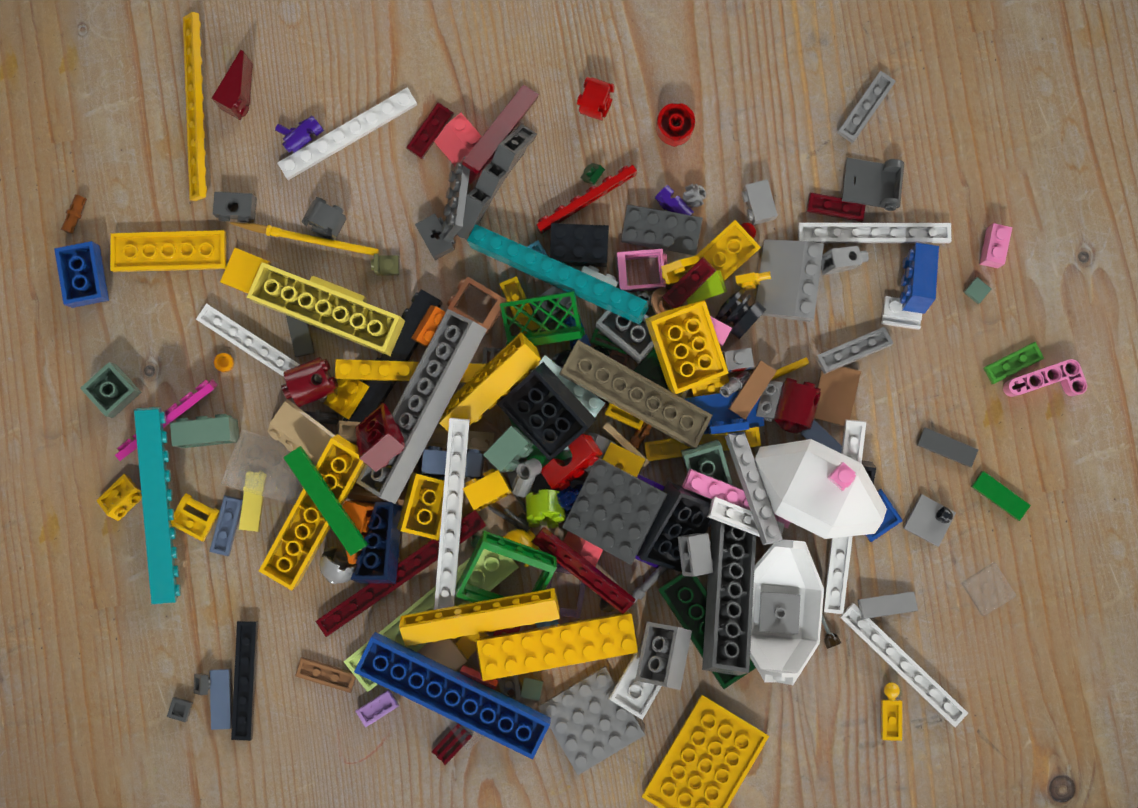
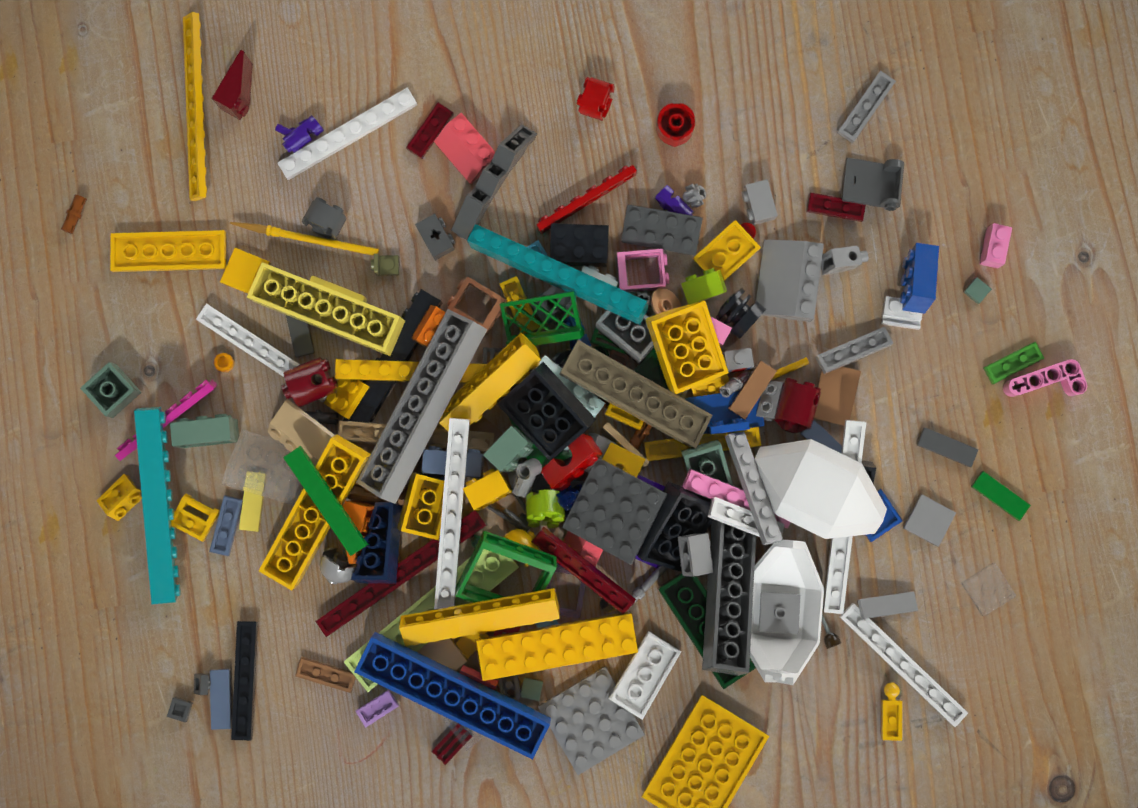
(81, 274): blue brick -> none
(225, 200): dark grey brick -> none
(379, 438): dark red slope -> none
(456, 198): dark grey plate -> none
(500, 129): dark red tile -> none
(592, 173): dark green plate -> none
(663, 655): light grey brick -> none
(676, 270): yellow bracket -> none
(689, 283): dark red tile -> none
(749, 280): yellow plate -> none
(842, 476): bright pink brick -> none
(875, 232): white plate -> none
(944, 515): black hinge -> none

